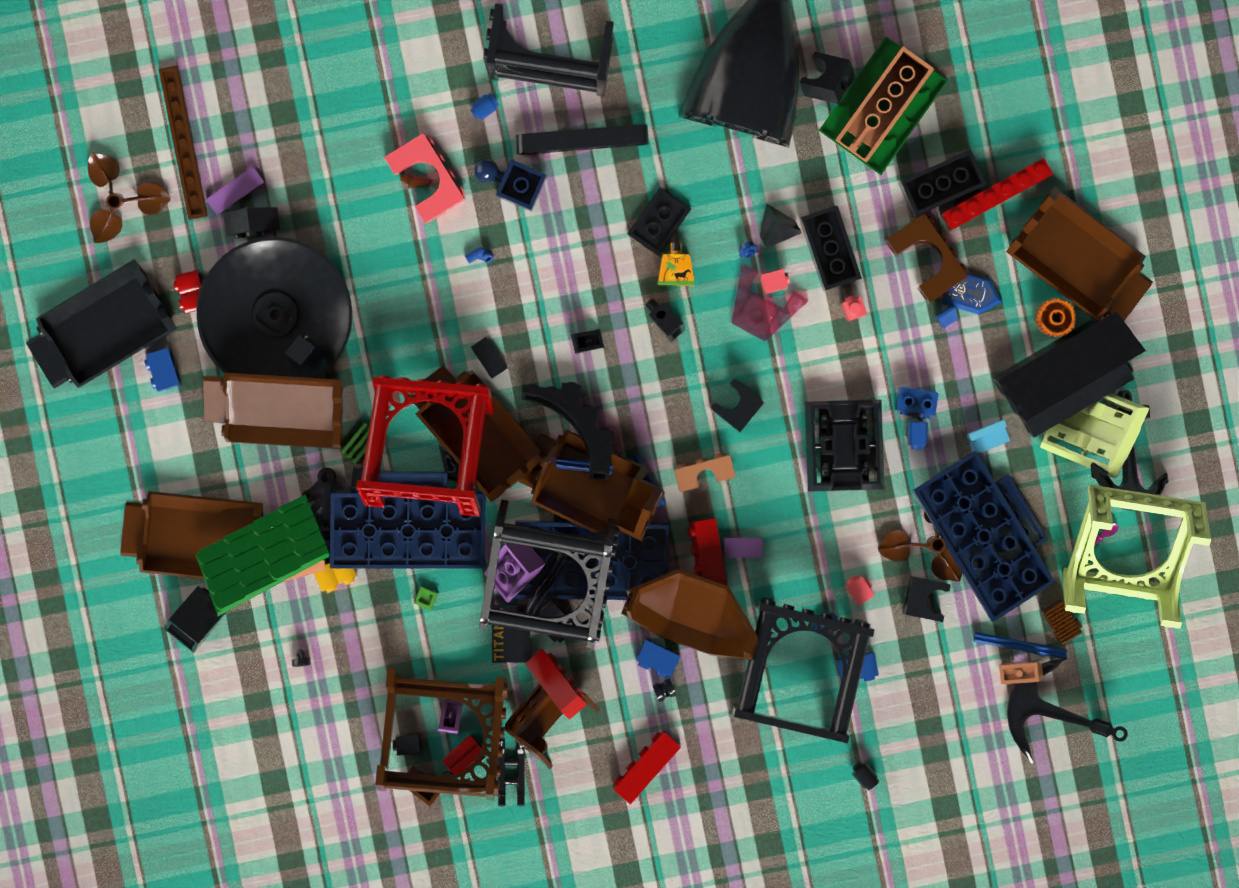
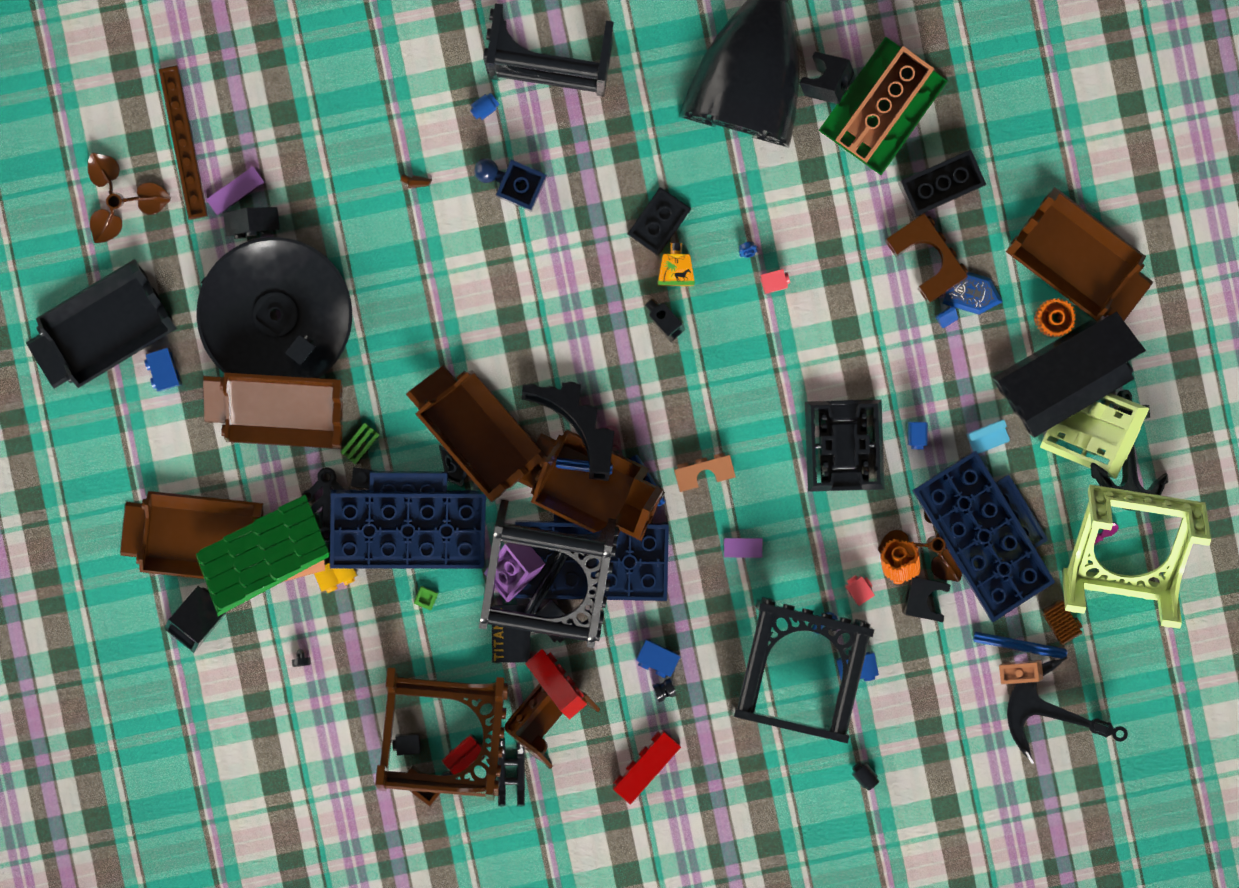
(189, 288): red brick -> none
(386, 393): red arch -> none
(421, 151): coral arch -> none
(450, 716): medium lavender slope -> none
(481, 254): blue arm -> none
(489, 357): black tile -> none
(582, 139): black beam -> none
(587, 341): black slope -> none
(693, 614): reddish brown panel -> none
(707, 550): red brick -> none
(744, 411): black piece -> none
(757, 314): clear pink wing -> none
(777, 227): black slope -> none
(830, 248): black brick -> none
(853, 308): coral brick -> none
(900, 561): none -> orange brick
(916, 401): blue brick -> none
(996, 194): red brick -> none

